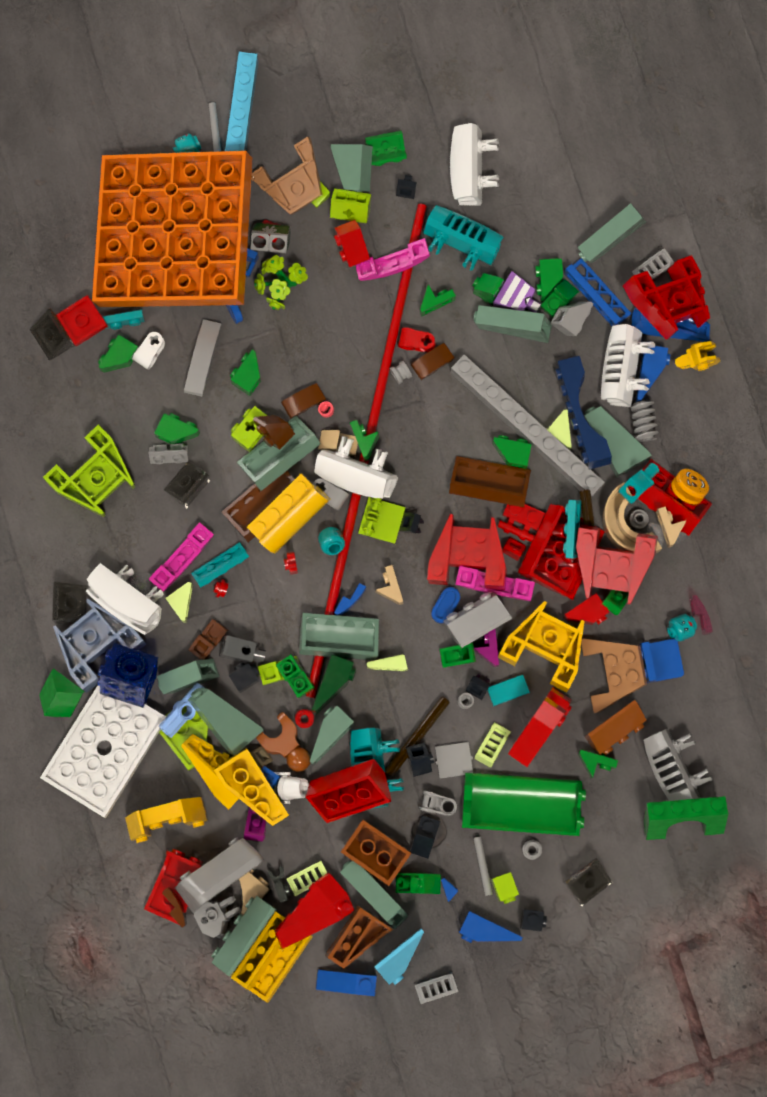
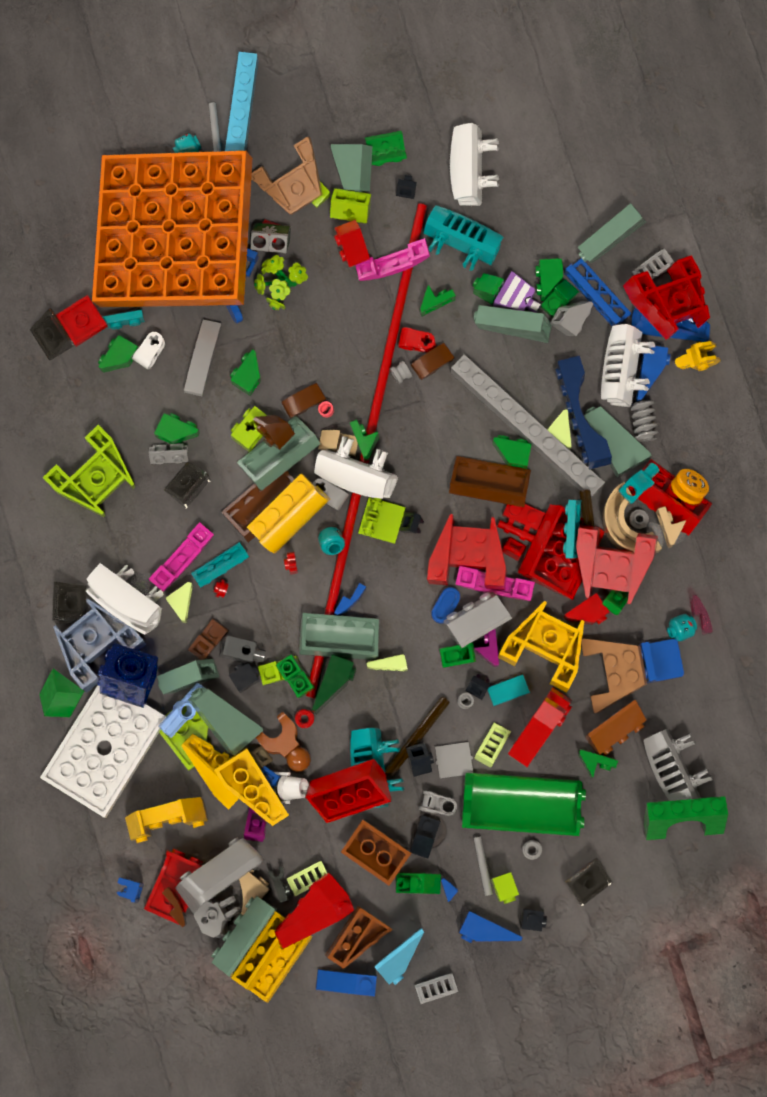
(133, 889): none -> blue hinge
(333, 728): sand green slope -> none
(374, 893): sand green slope -> none
(391, 592): tan slope -> none

